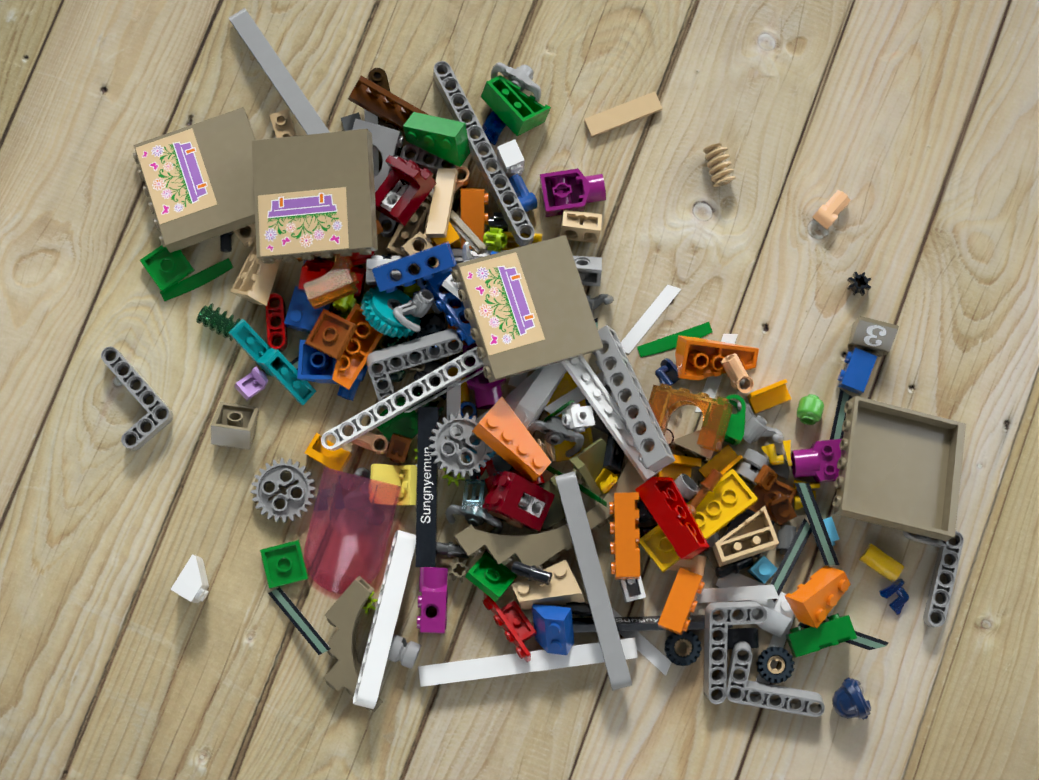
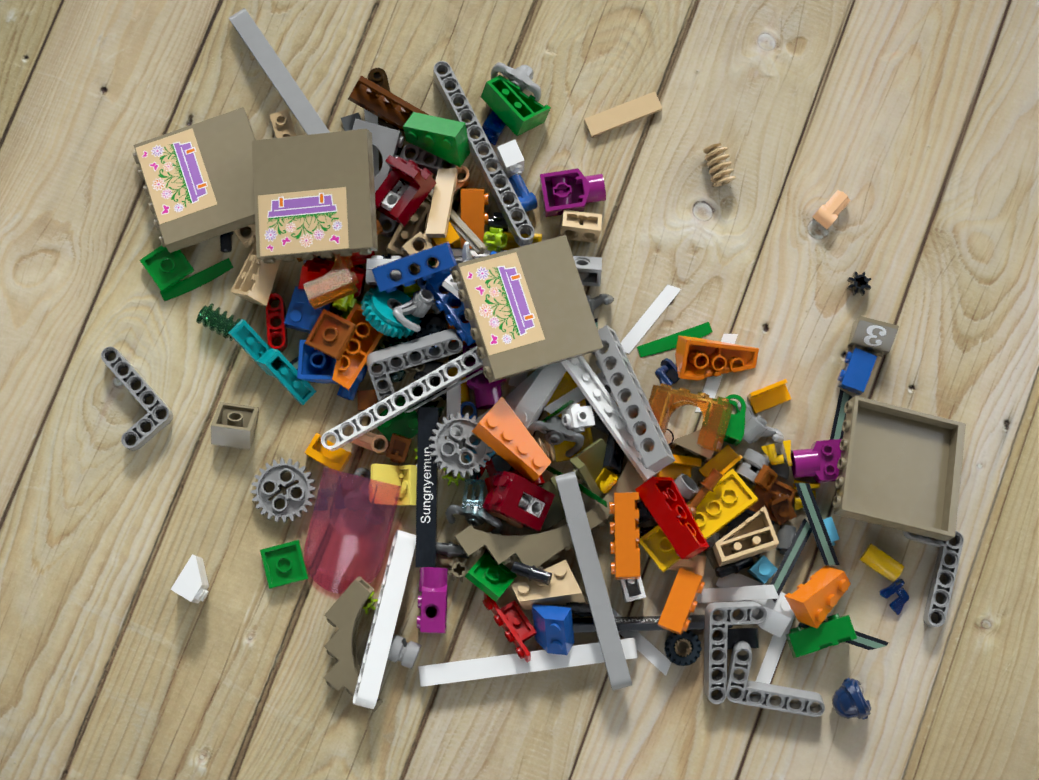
(252, 383): lavender bracket -> none
(299, 621): sticker -> none
(366, 399): none -> dark orange tile
(736, 373): light nougat piece -> none
(775, 675): black bush -> none
(810, 409): bright green head -> none

